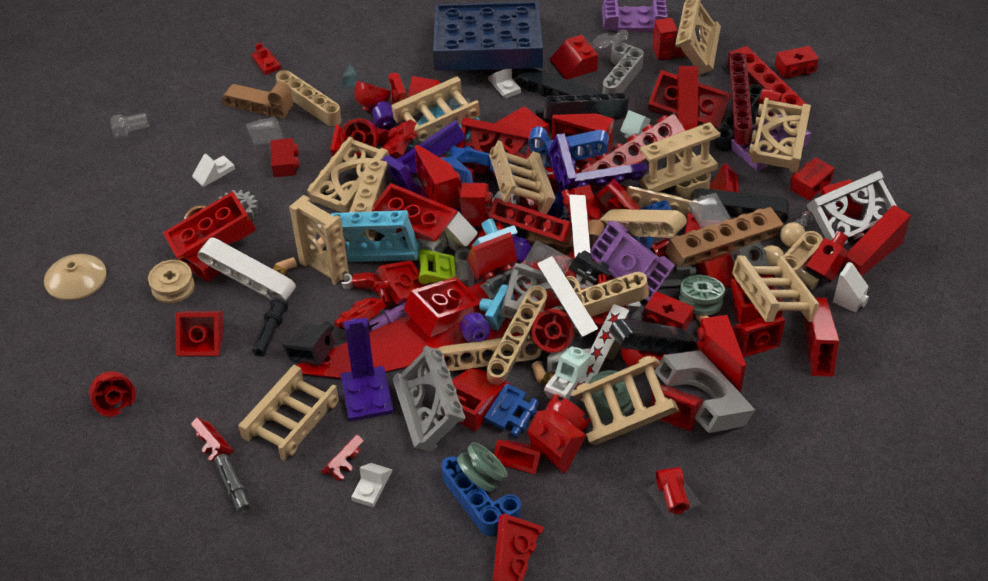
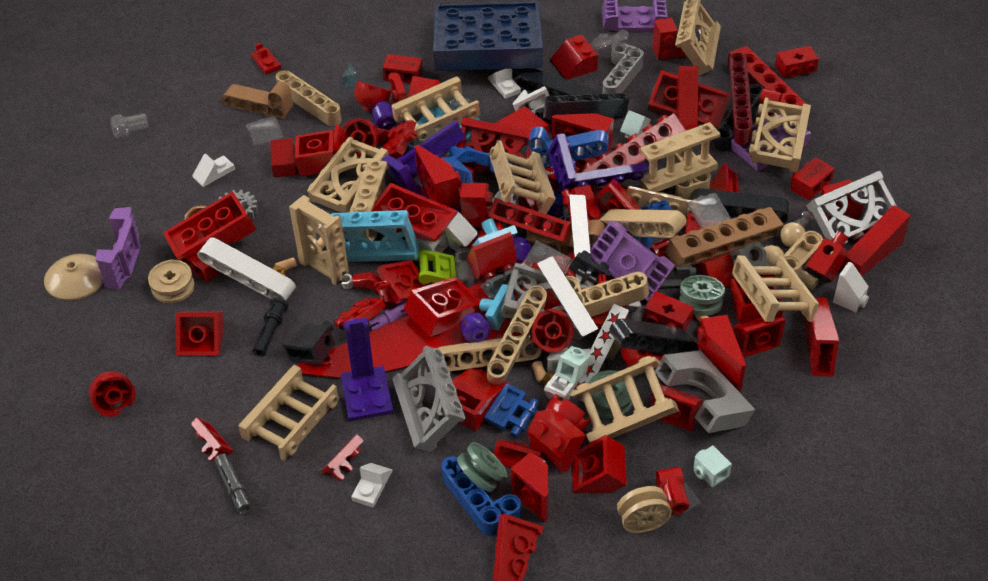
(119, 263): none -> medium lavender plate
(313, 151): none -> red slope
(404, 66): none -> red brick
(530, 484): none -> red slope
(532, 101): none -> white slope
(599, 467): none -> red slope
(644, 509): none -> tan wheel
(711, 466): none -> light aqua brick

